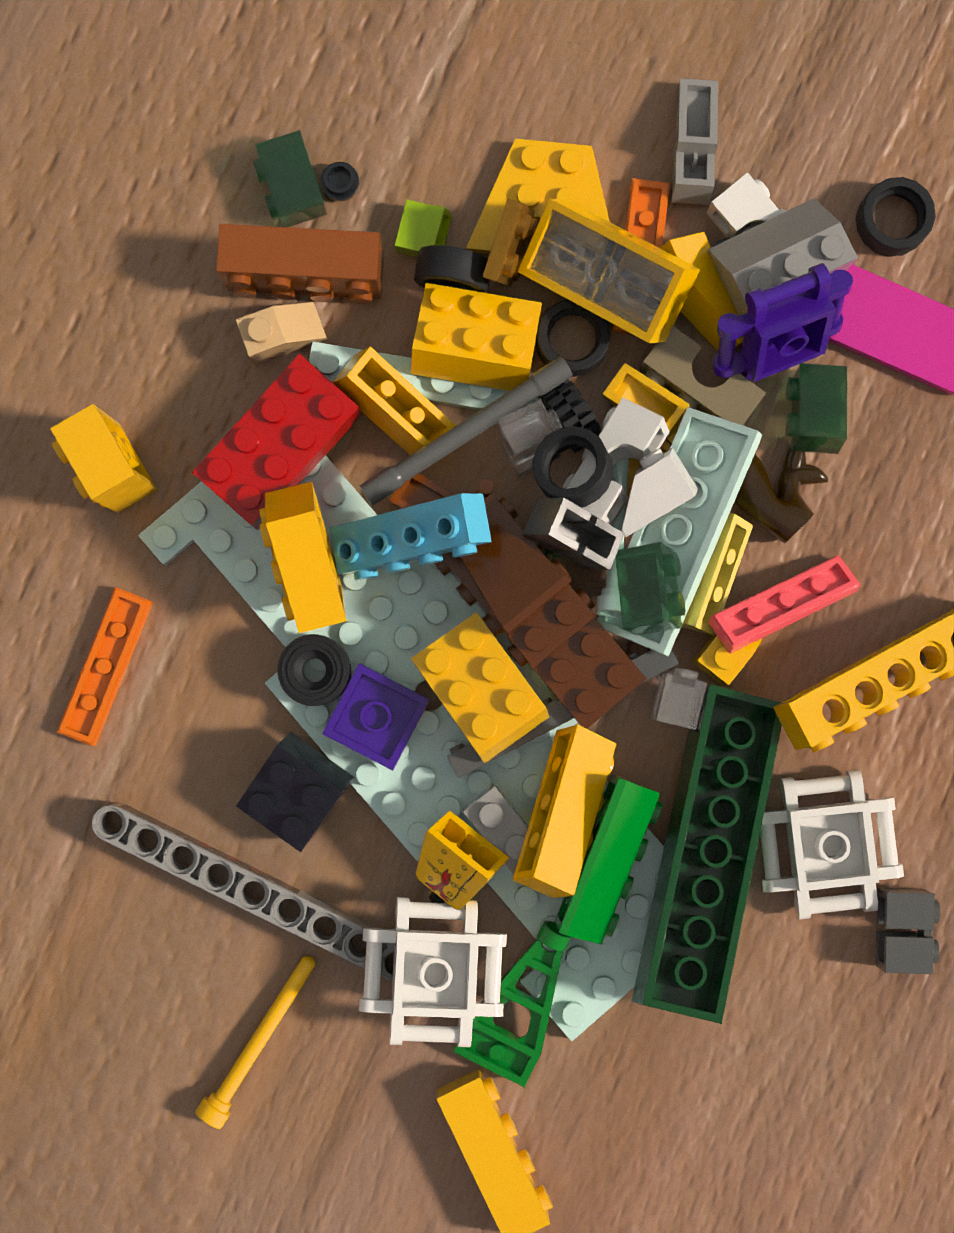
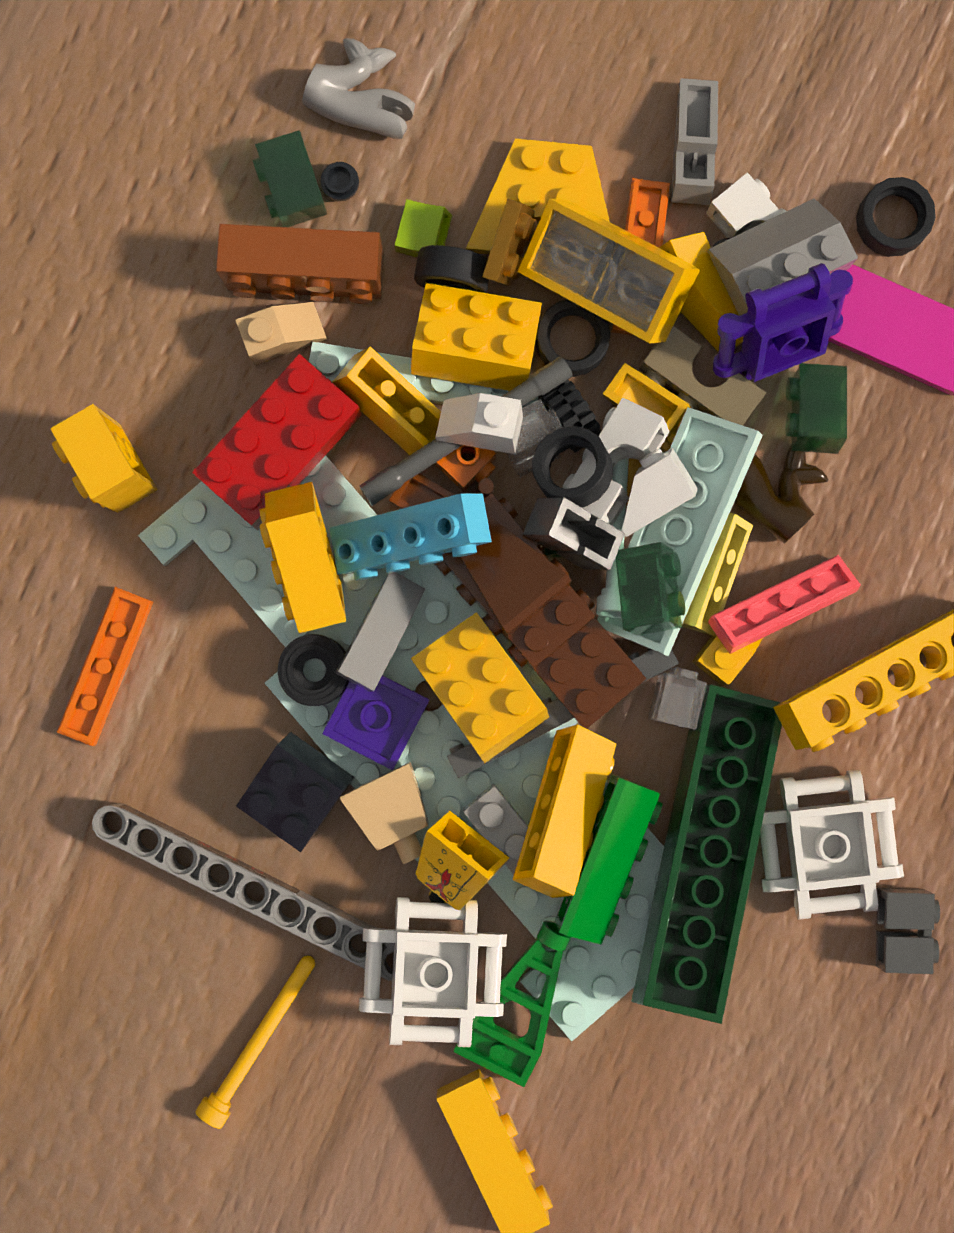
(371, 109): none -> light grey piece
(380, 631): none -> light grey slope
(390, 811): none -> tan torso
(465, 472): none -> orange brick
(481, 422): none -> white slope

